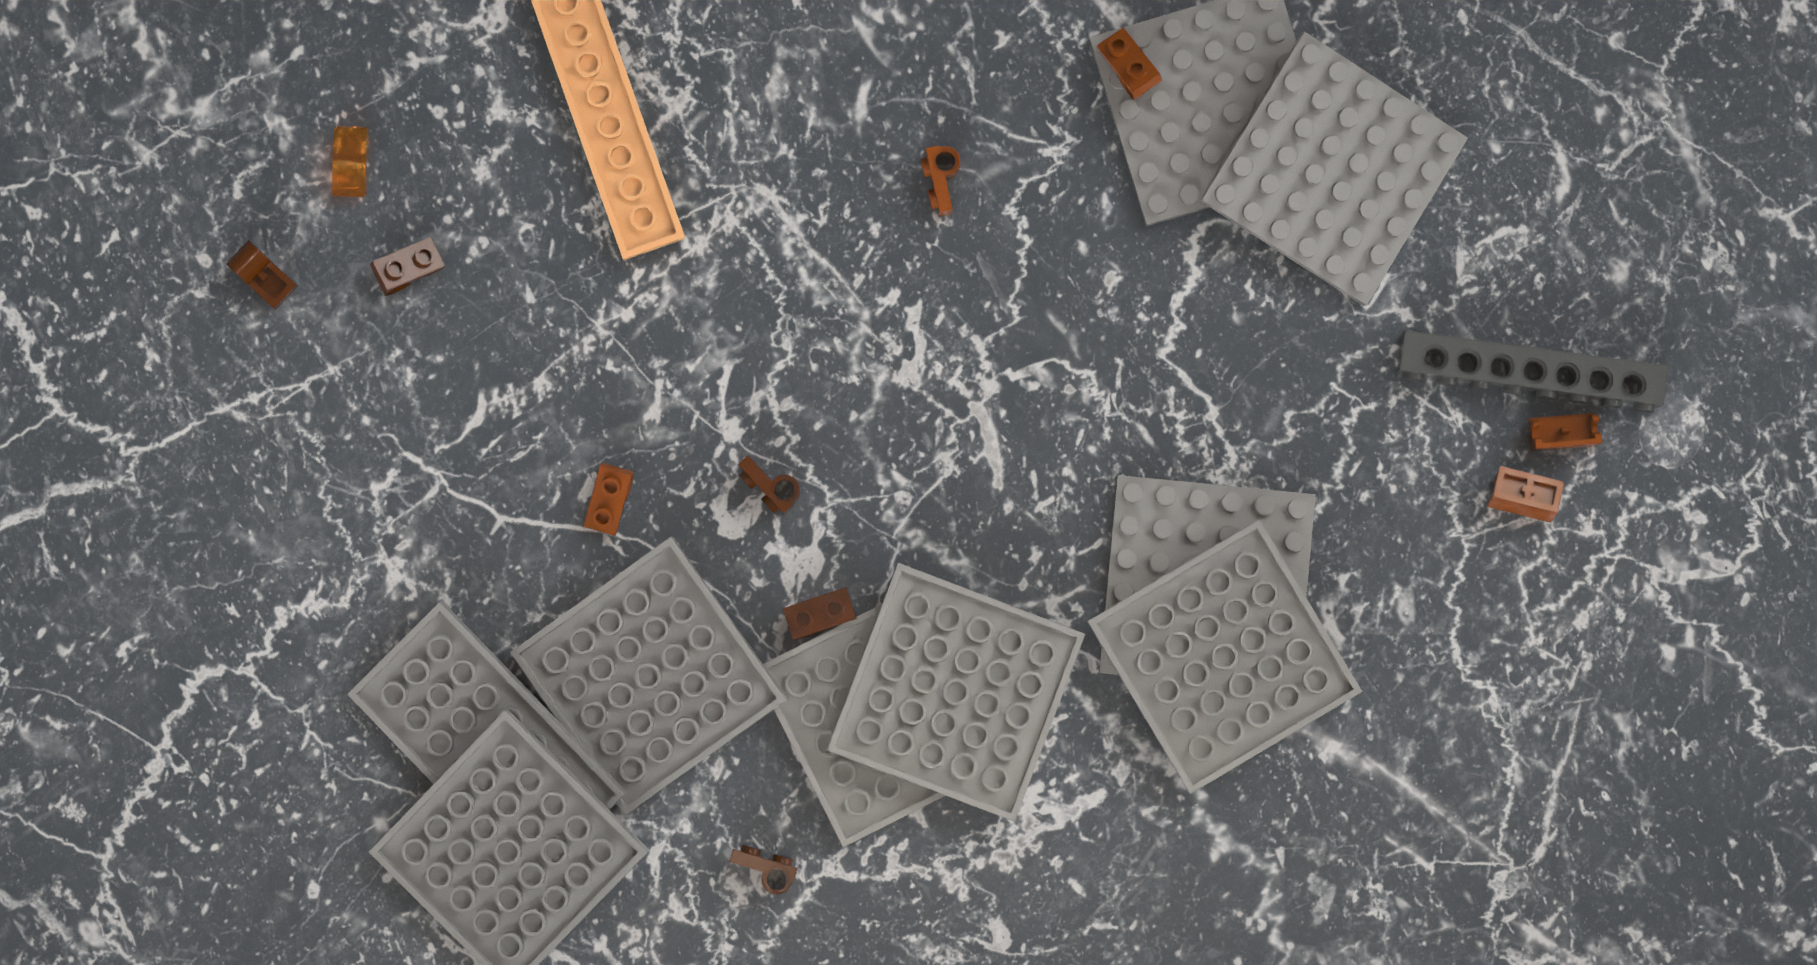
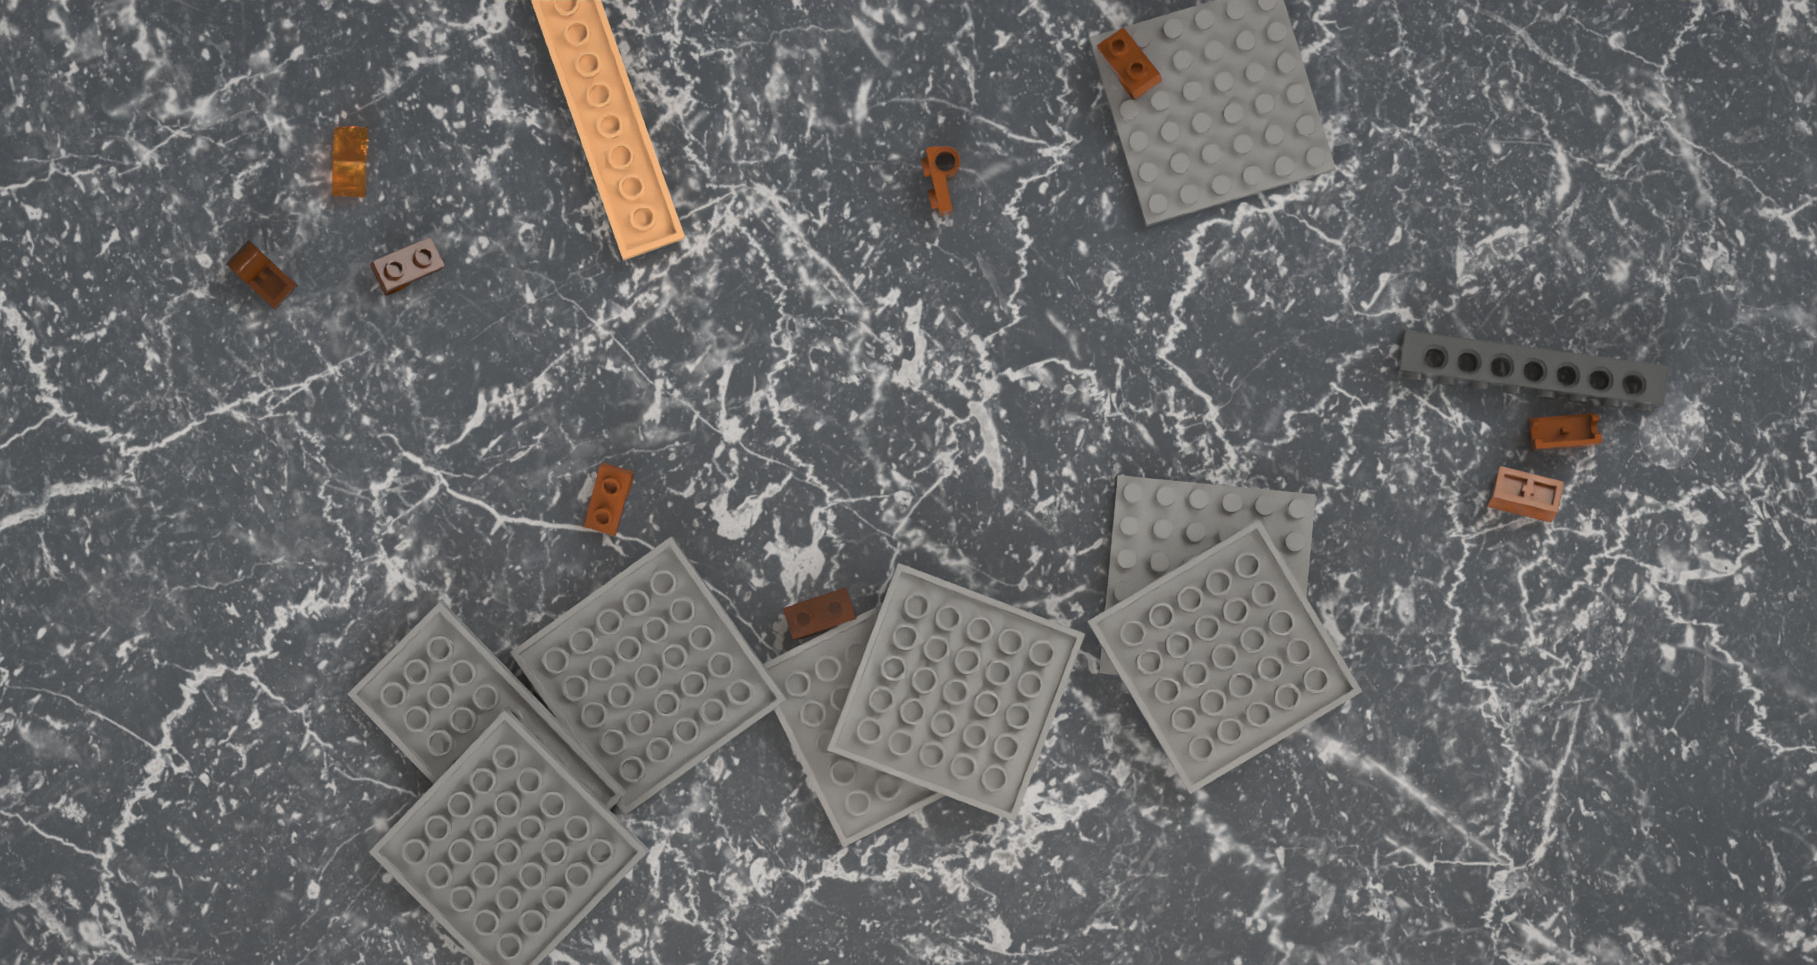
(751, 858): reddish brown plate -> none
(753, 476): reddish brown plate -> none
(1333, 168): light grey plate -> none

